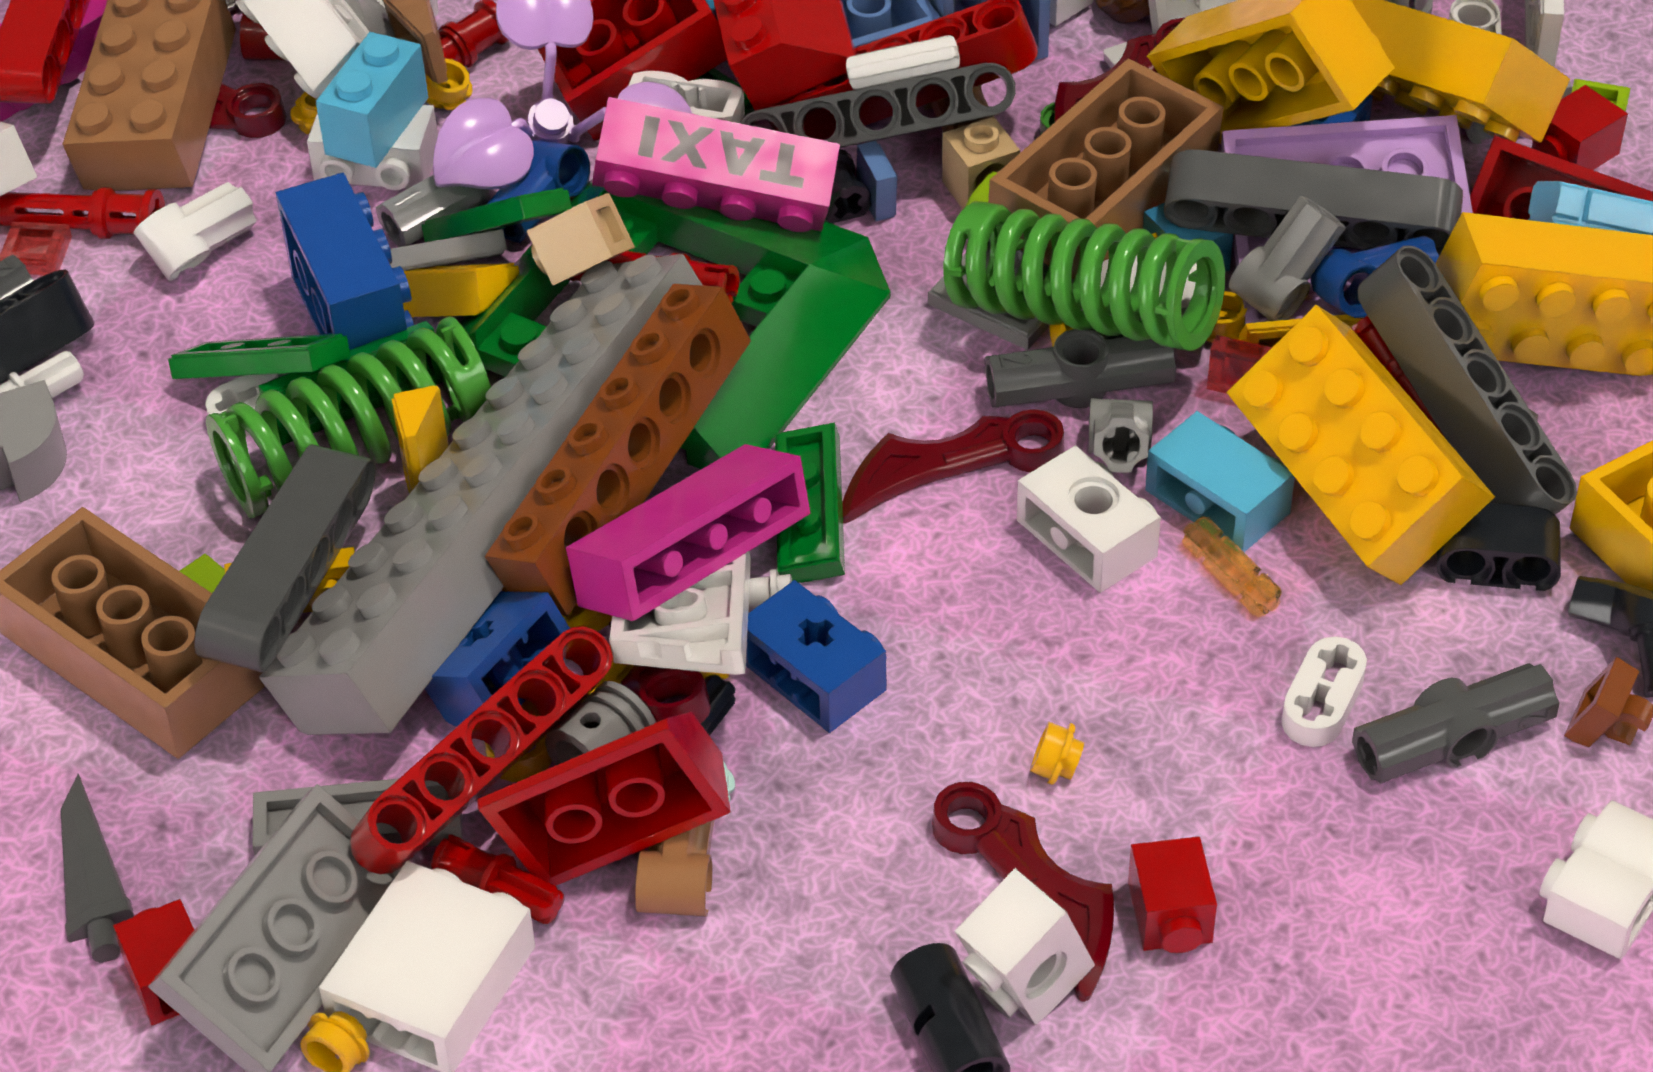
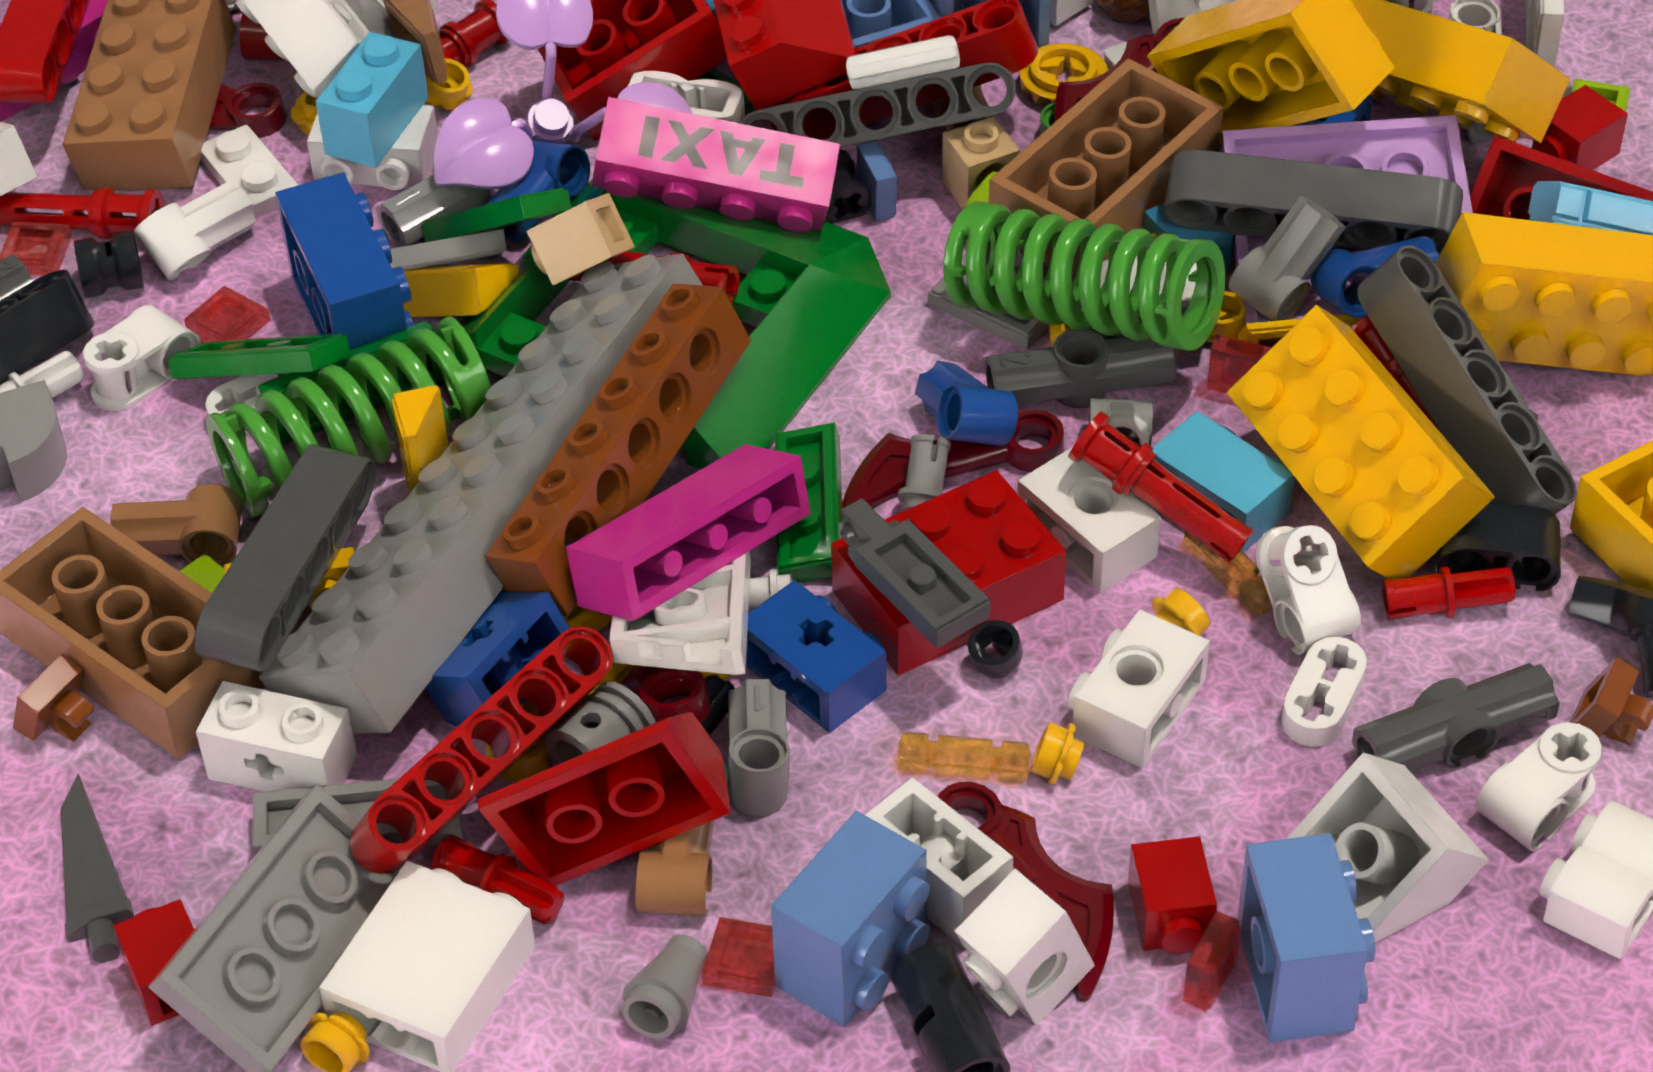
(54, 702): none -> dark orange tile
(108, 264): none -> black wheel
(136, 353): none -> white piece
(189, 527): none -> medium nougat piece
(227, 317): none -> clear red tile
(247, 163): none -> white plate
(274, 740): none -> white brick
(664, 990): none -> light grey cone
(741, 958): none -> clear red tile
(757, 748): none -> light grey piece
(850, 919): none -> medium blue brick
(913, 574): none -> dark grey hinge
(925, 470): none -> light grey pin
(960, 858): none -> white brick
(964, 756): none -> clear yellow axle
(967, 407): none -> blue piece
(989, 539): none -> red brick
(1004, 640): none -> black hinge
(1042, 74): none -> yellow gear
(1136, 471): none -> red pin
(1139, 687): none -> white brick
(1181, 611): none -> yellow plate
(1212, 961): none -> clear red tile
(1303, 937): none -> medium blue brick
(1307, 590): none -> white piece
(1399, 843): none -> white slope
(1446, 592): none -> red axle
(1542, 784): none -> white piece

